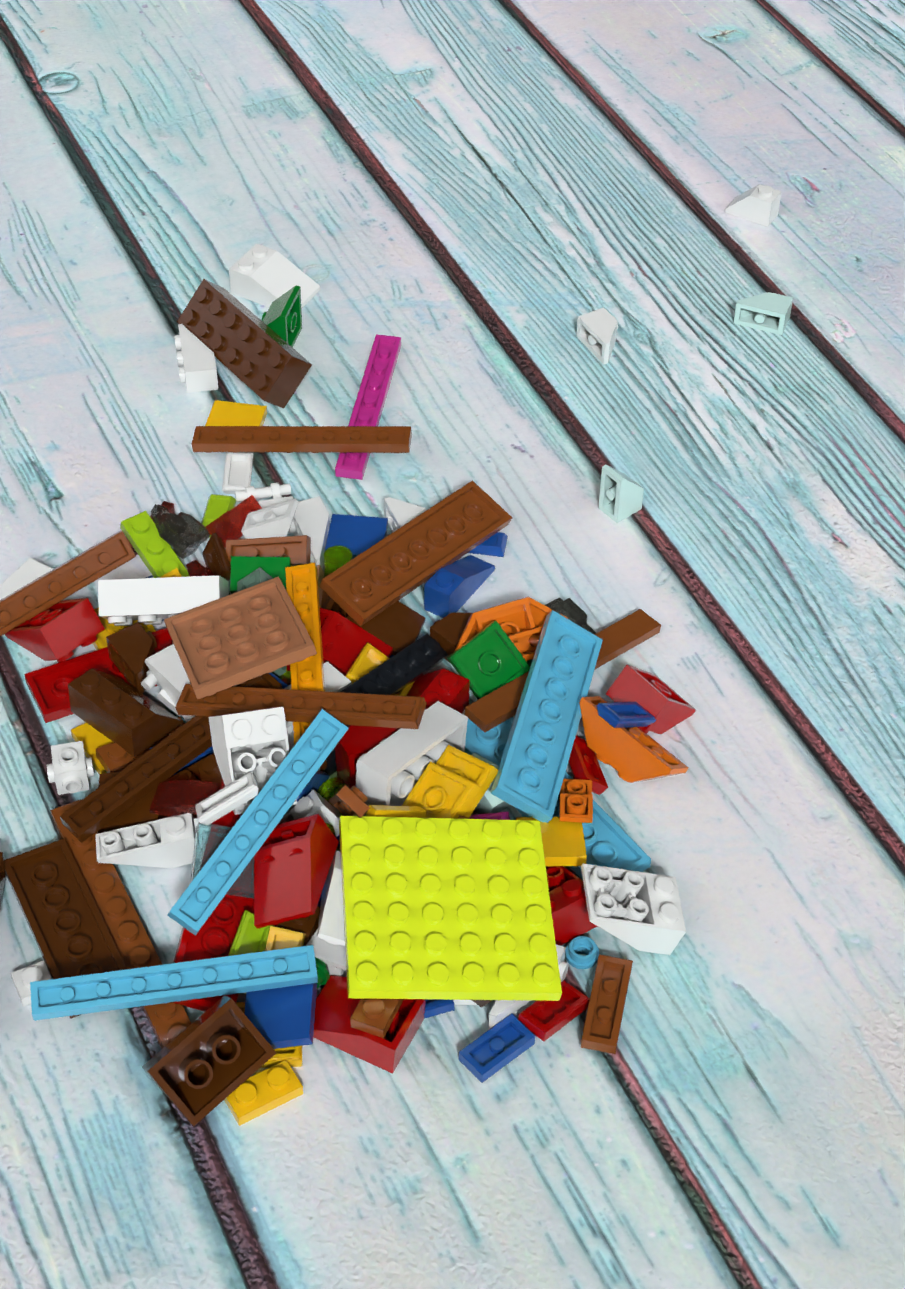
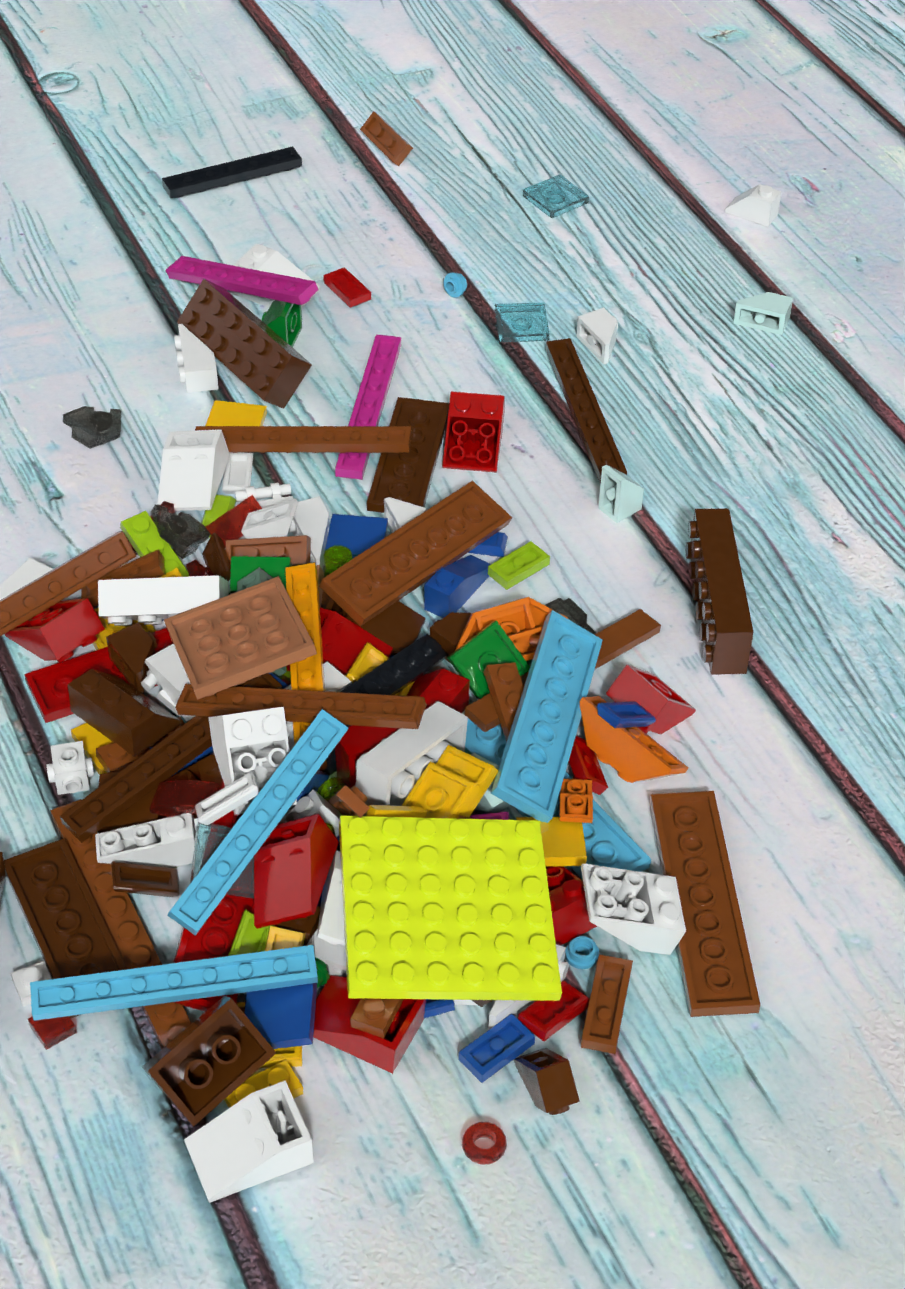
(52, 1030): none -> clear red tile
(92, 426): none -> clear smoke plate
(145, 567): none -> dark orange plate
(145, 879): none -> reddish brown tile
(192, 468): none -> white slope
(231, 172): none -> black plate
(243, 280): none -> dark pink plate
(250, 1143): none -> white slope
(347, 287): none -> red plate
(386, 138): none -> dark orange plate
(410, 474): none -> reddish brown plate
(455, 284): none -> medium azure plate
(474, 431): none -> red slope
(480, 1155): none -> clear red piece
(506, 692): none -> dark orange plate
(518, 565): none -> lime plate
(521, 322): none -> clear light blue tile
(548, 1080): none -> reddish brown slope
(555, 196): none -> clear light blue tile
(584, 406): none -> reddish brown plate
(715, 947): none -> dark orange plate
(719, 592): none -> reddish brown brick

